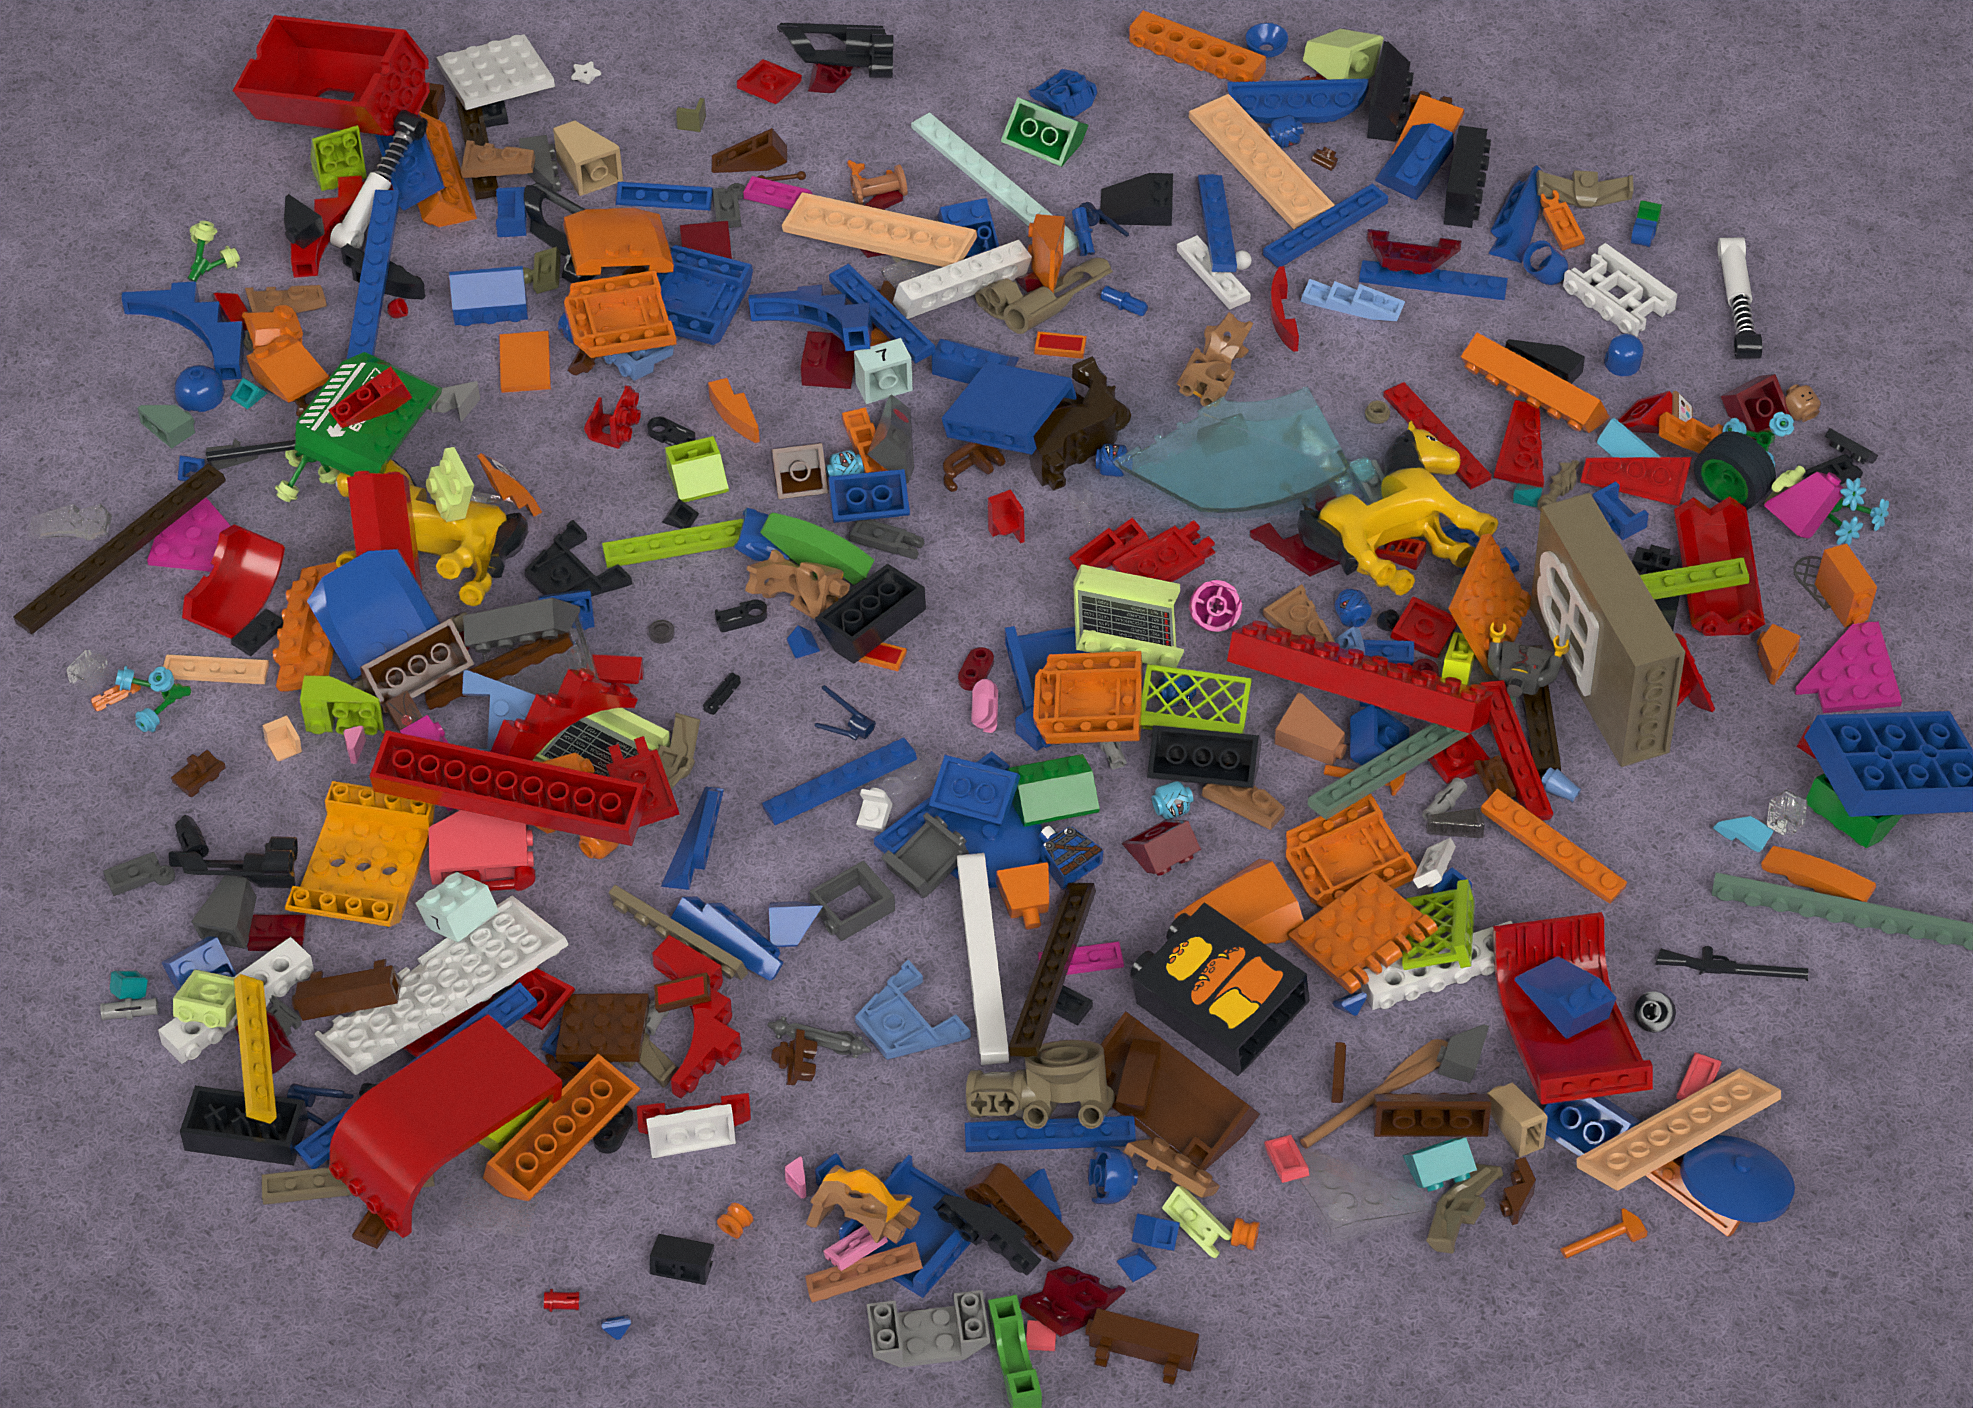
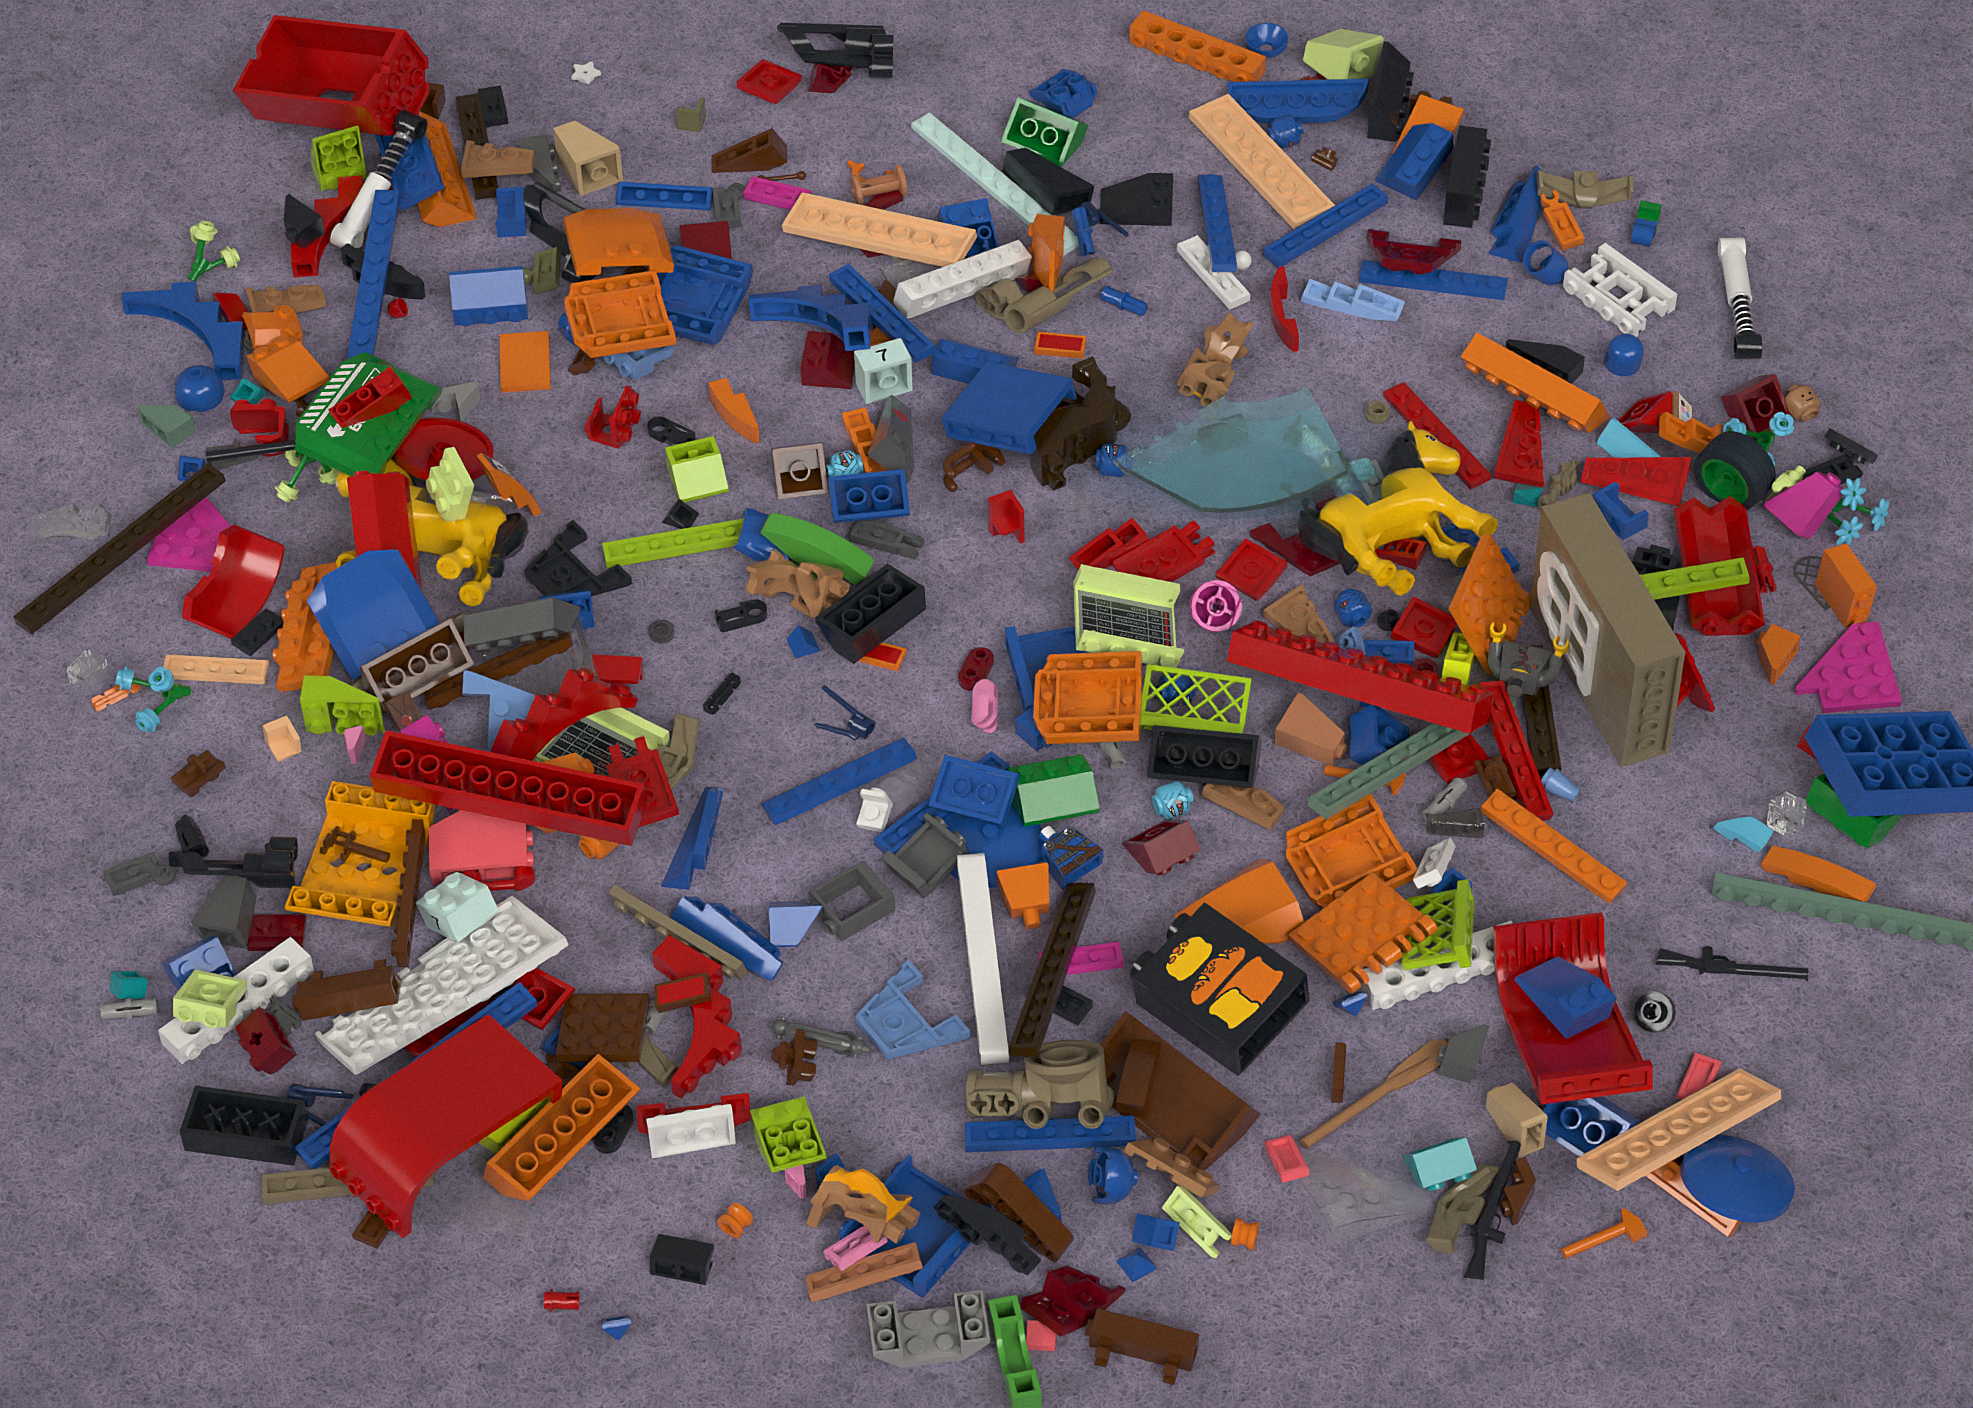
(255, 1049): yellow plate -> none
(261, 418): none -> red piece
(350, 846): none -> reddish brown piece
(410, 885): none -> reddish brown plate
(431, 436): none -> red dish
(495, 71): white plate -> none
(787, 1134): none -> lime slope
(1046, 182): none -> black slope
(1252, 569): none -> red plate
(1431, 1115): reddish brown slope -> none
(1483, 1232): none -> black piece
(1764, 570): none -> red axle

